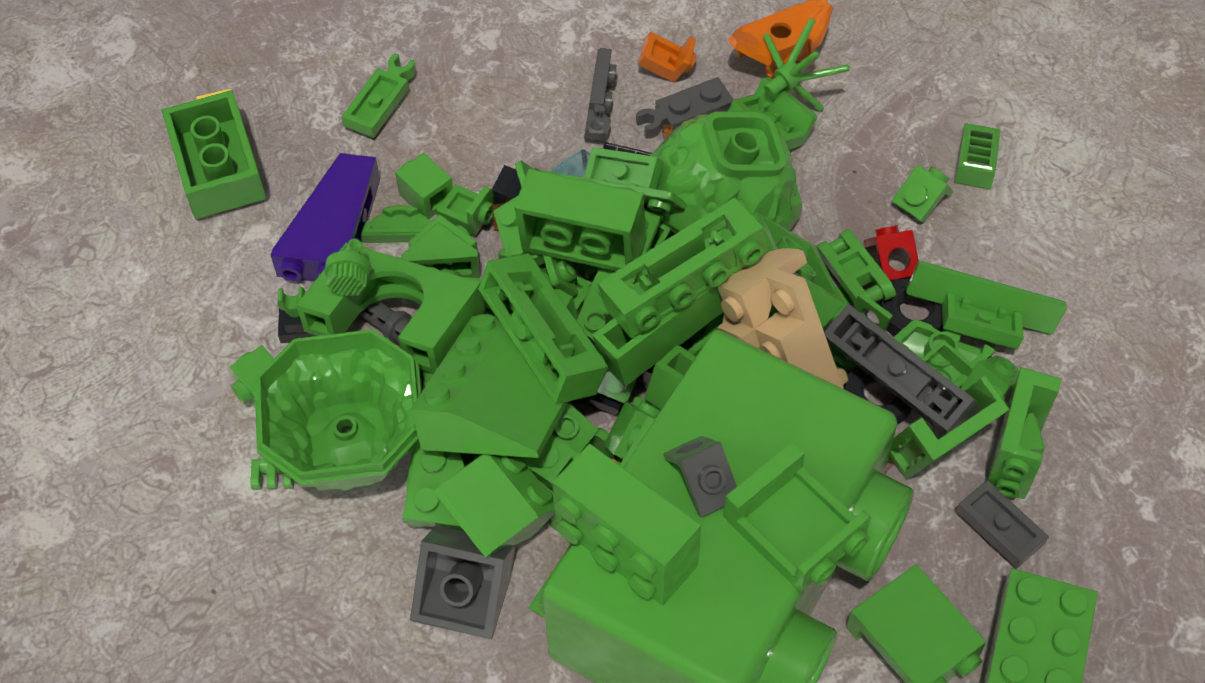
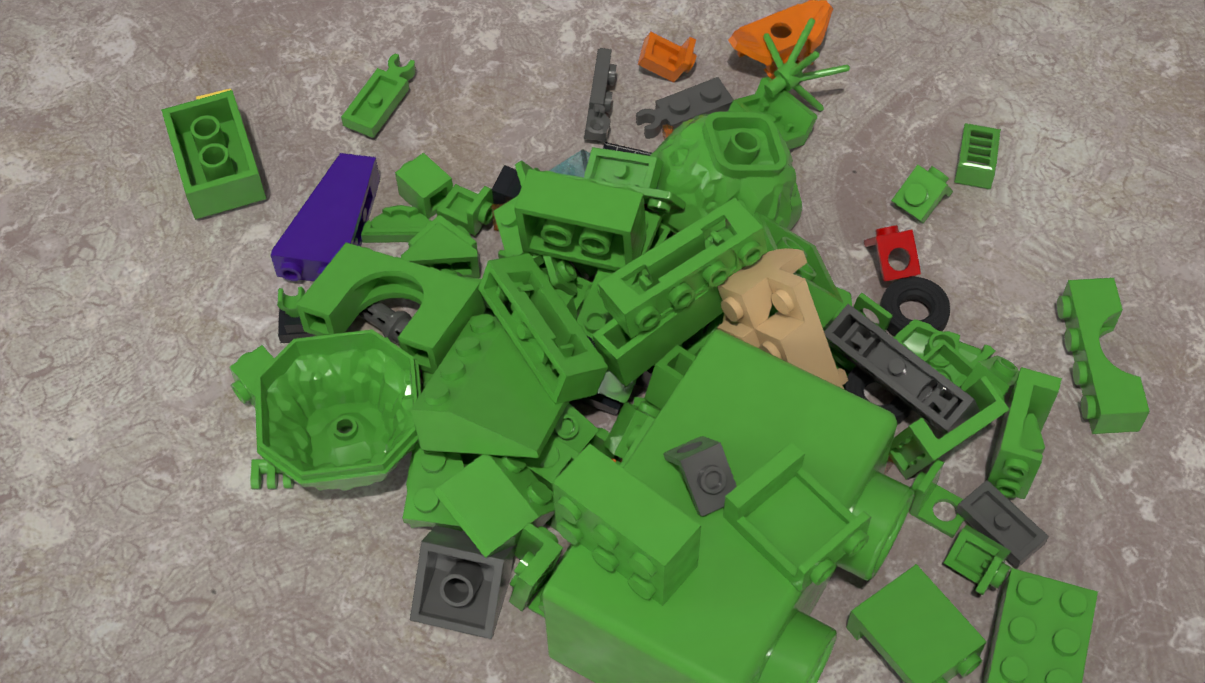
(348, 270): bright green piece -> none
(538, 555): none -> bright green bracket
(855, 268): bright green plate -> none
(928, 494): none -> bright green bracket
(979, 559): none -> bright green bracket
(984, 306): bright green bracket -> none
(1110, 397): none -> bright green arch

